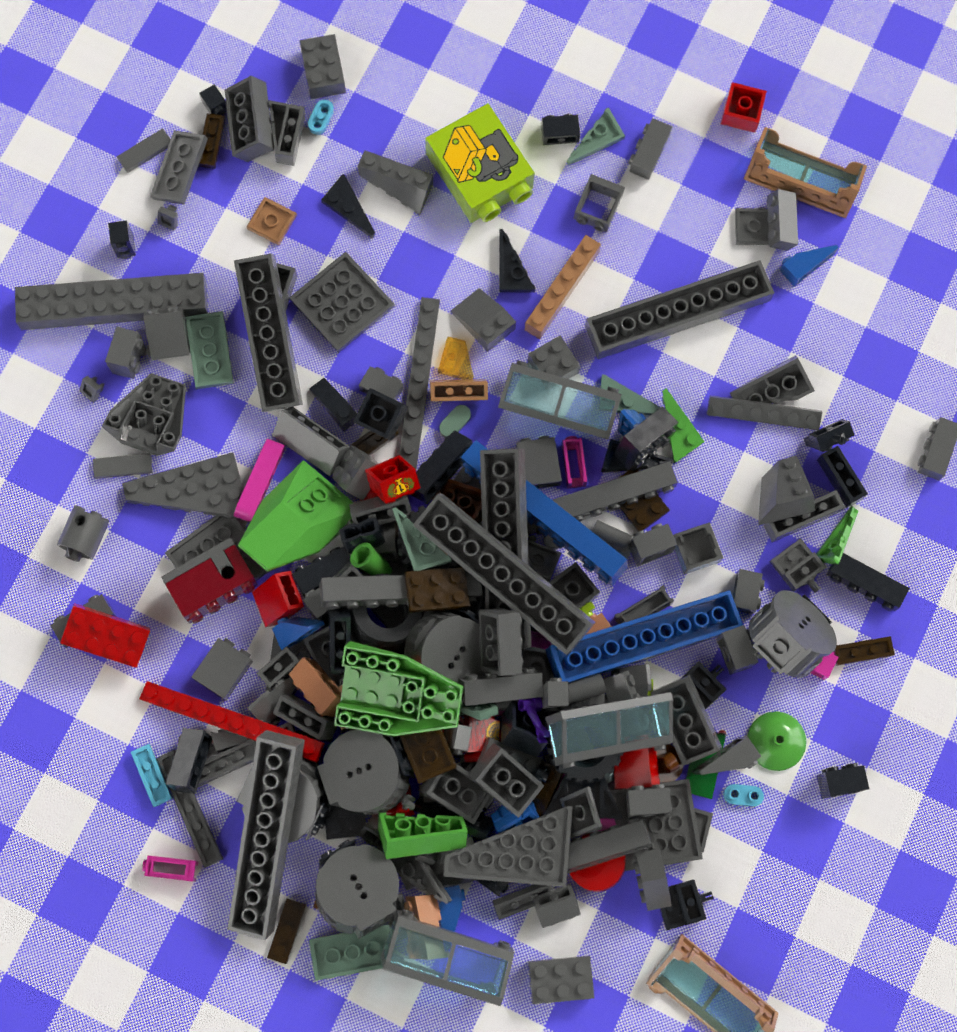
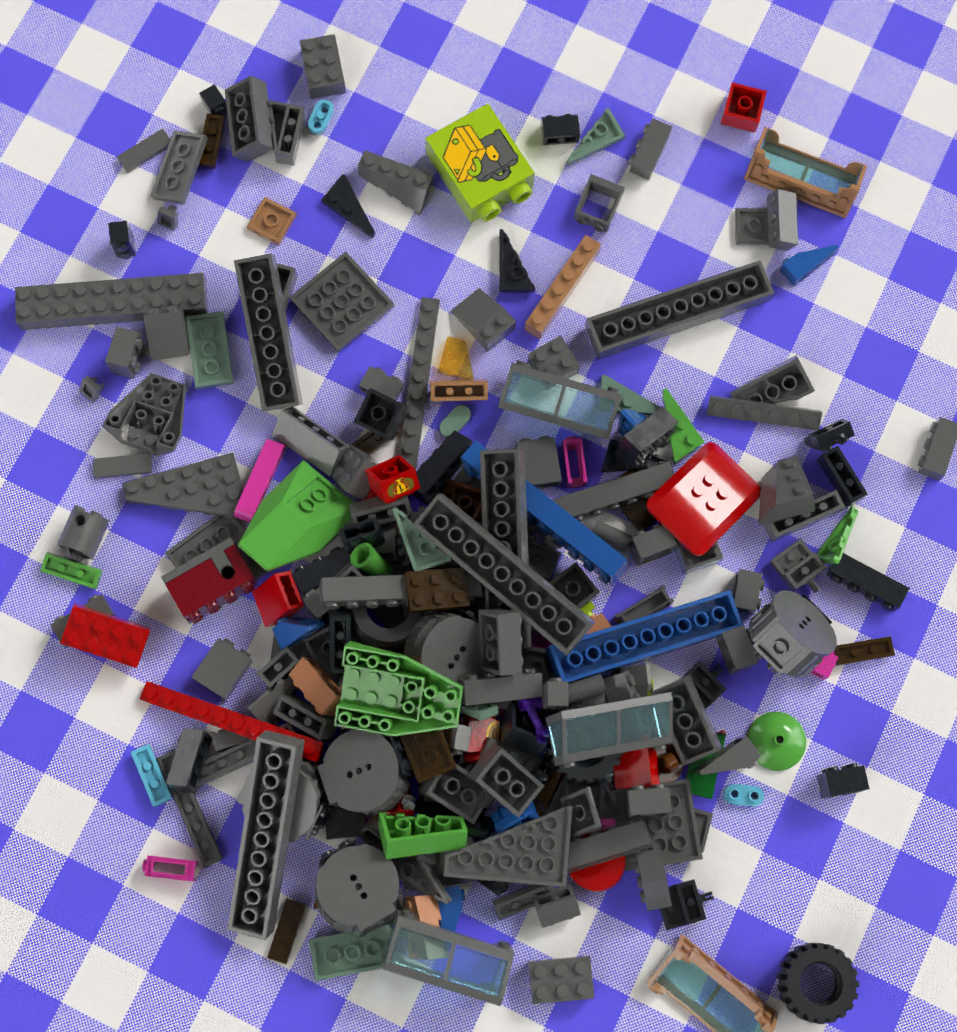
(71, 570): none -> bright green plate
(334, 404): black slope -> none
(704, 498): none -> red wedge
(844, 989): none -> black tyre

